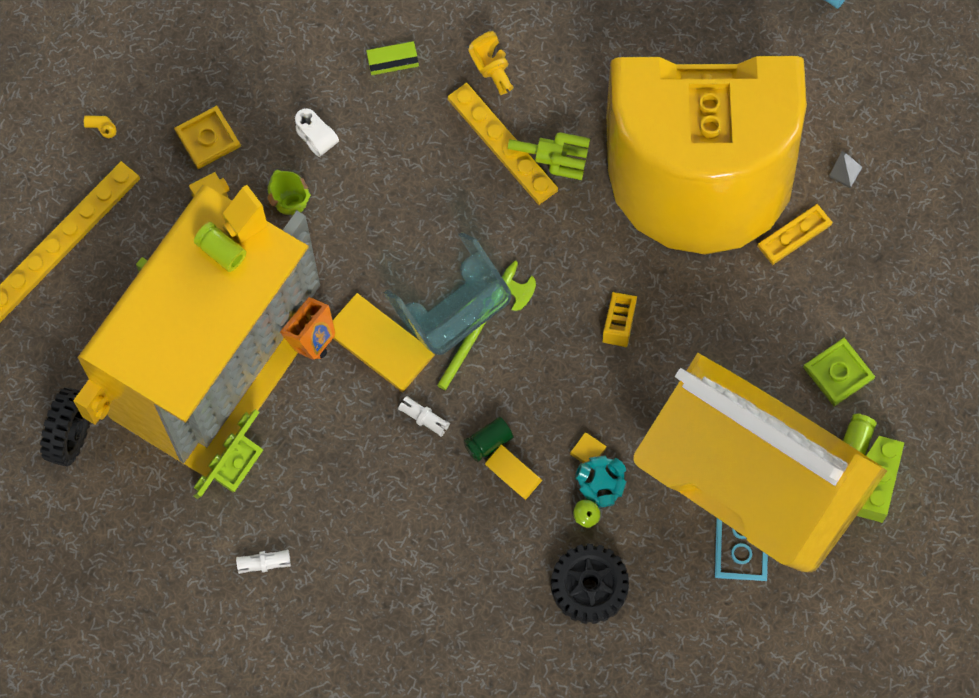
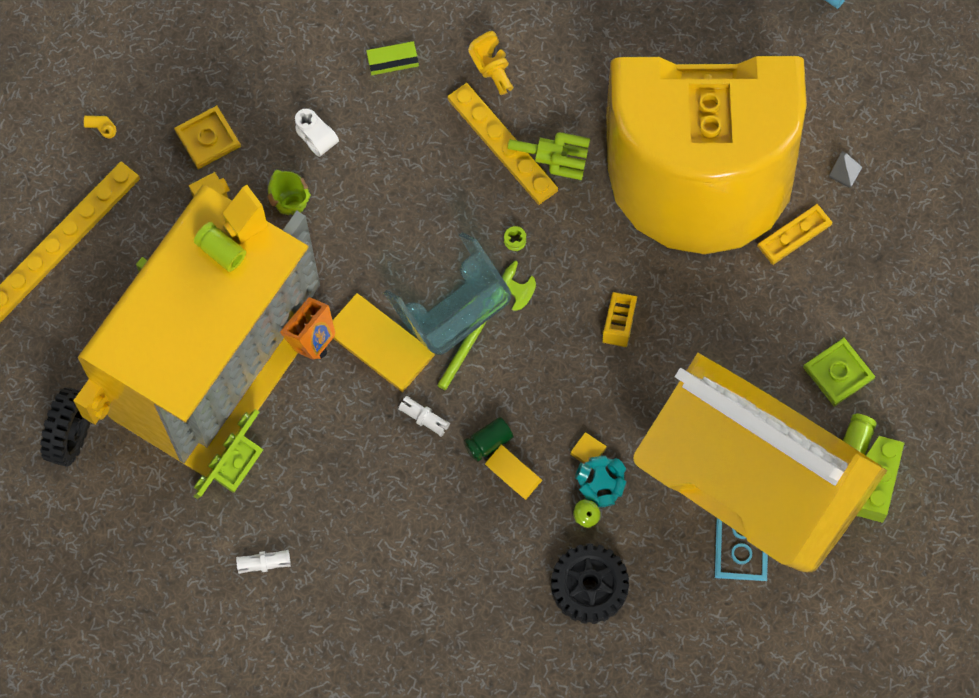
(516, 245): none -> lime bush

